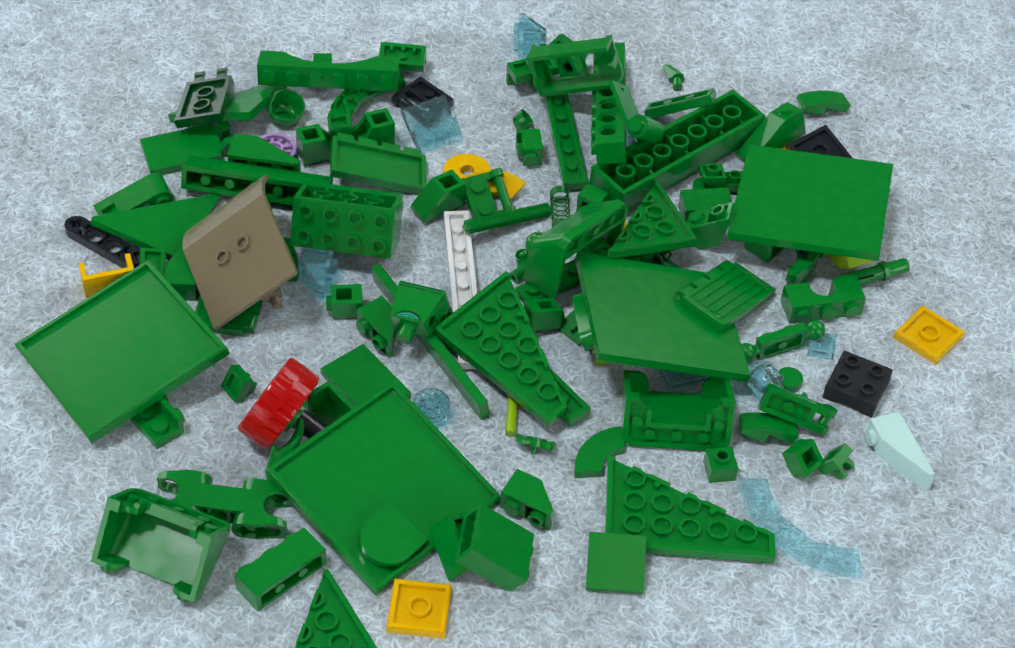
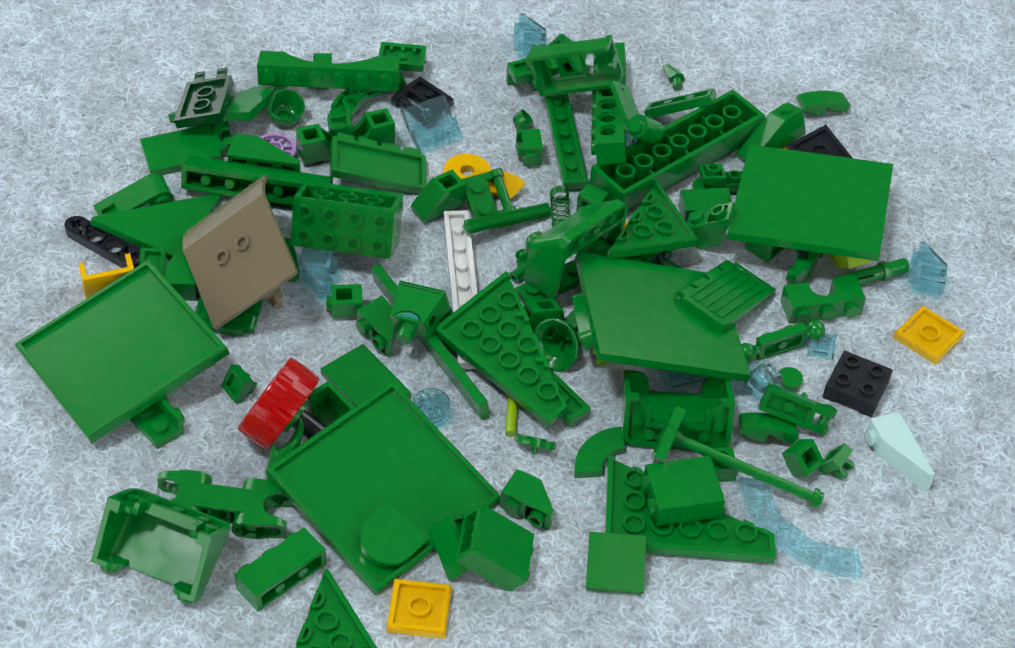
(558, 342): none -> green hat
(672, 436): none -> green tile
(682, 490): none -> green brick
(929, 272): none -> clear light blue slope

